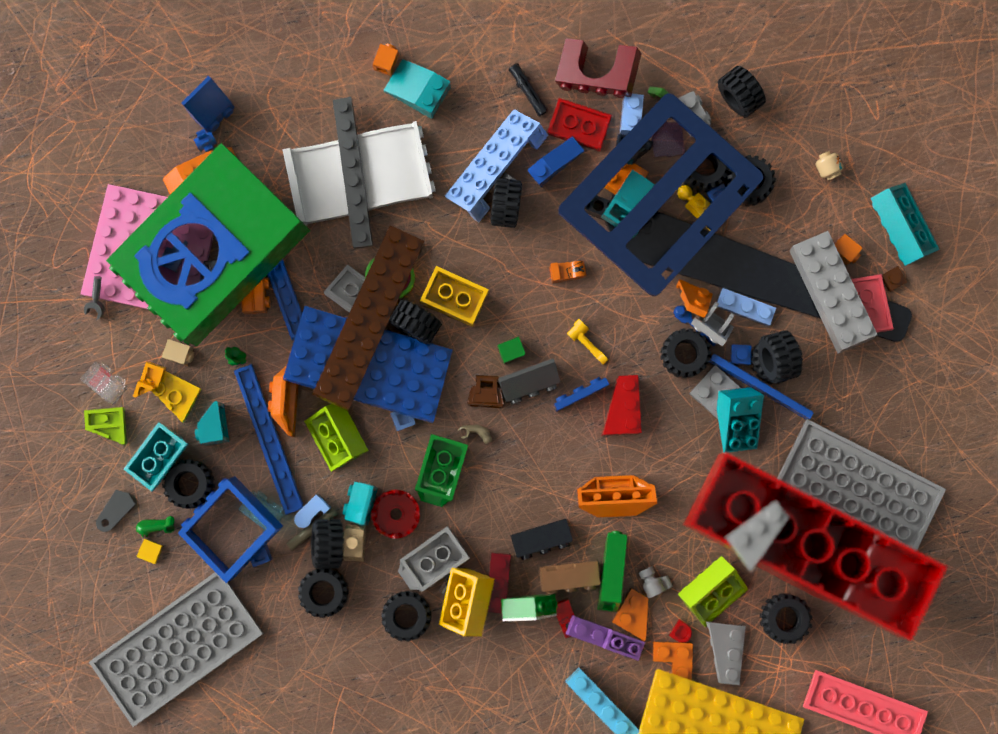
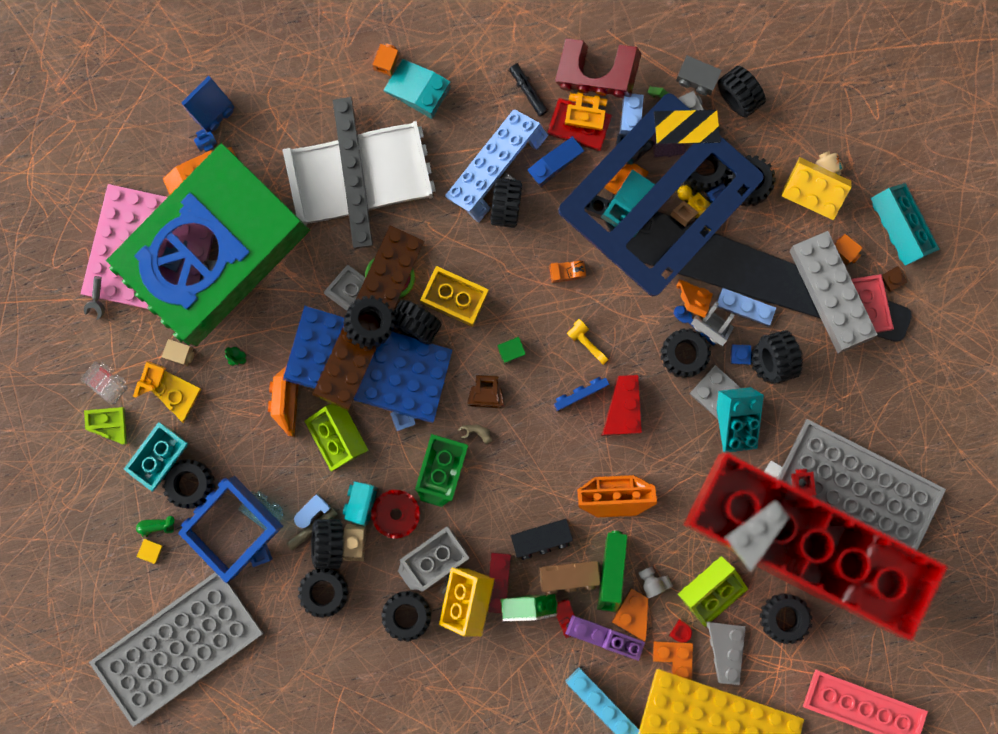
(115, 510): dark grey piece -> none
(213, 426): teal slope -> none
(257, 299): orange brick -> none
(269, 439): blue tile -> none
(286, 297): blue tile -> none
(375, 308): none -> black tyre
(529, 381): dark grey slope -> none
(583, 116): none -> light orange plate
(684, 213): none -> medium nougat plate
(687, 126): none -> sticker
(698, 76): none -> dark grey slope
(761, 387): blue tile -> none
(773, 469): none -> white sticker
(808, 477): none -> red brick
(816, 188): none -> yellow brick

